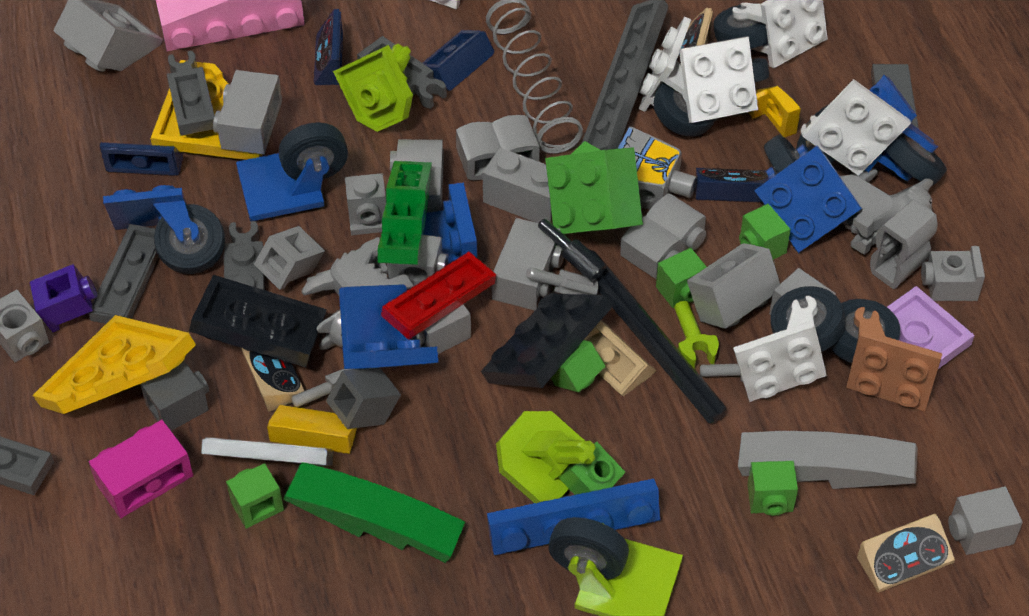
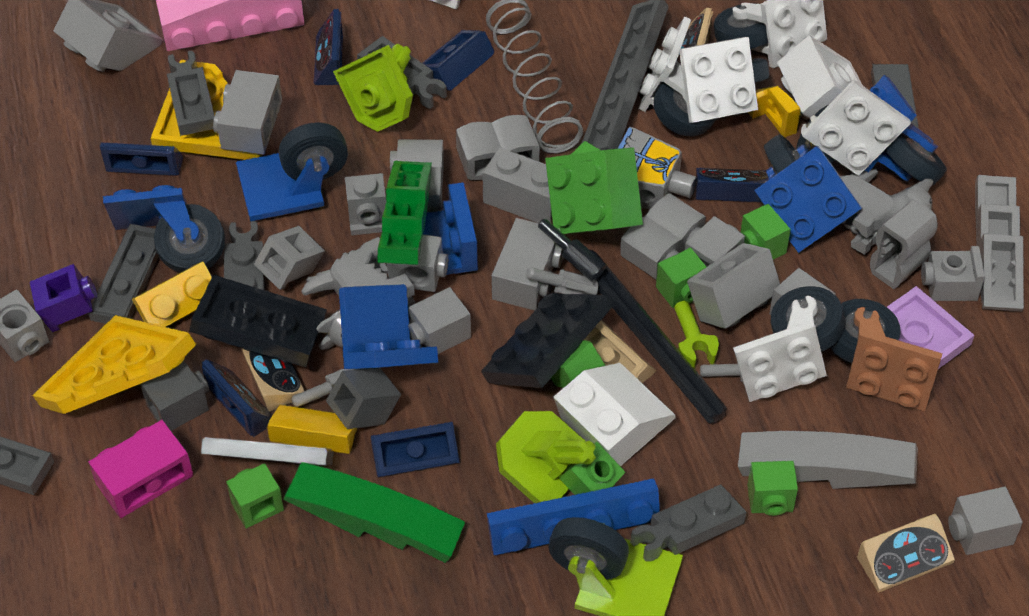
(174, 297): none -> yellow plate
(236, 398): none -> dark blue slope
(414, 449): none -> dark blue slope
(438, 295): red tile -> none
(612, 409): none -> white slope
(689, 523): none -> dark grey plate
(714, 240): none -> light grey brick
(815, 75): none -> white slope
(999, 242): none -> light grey slope

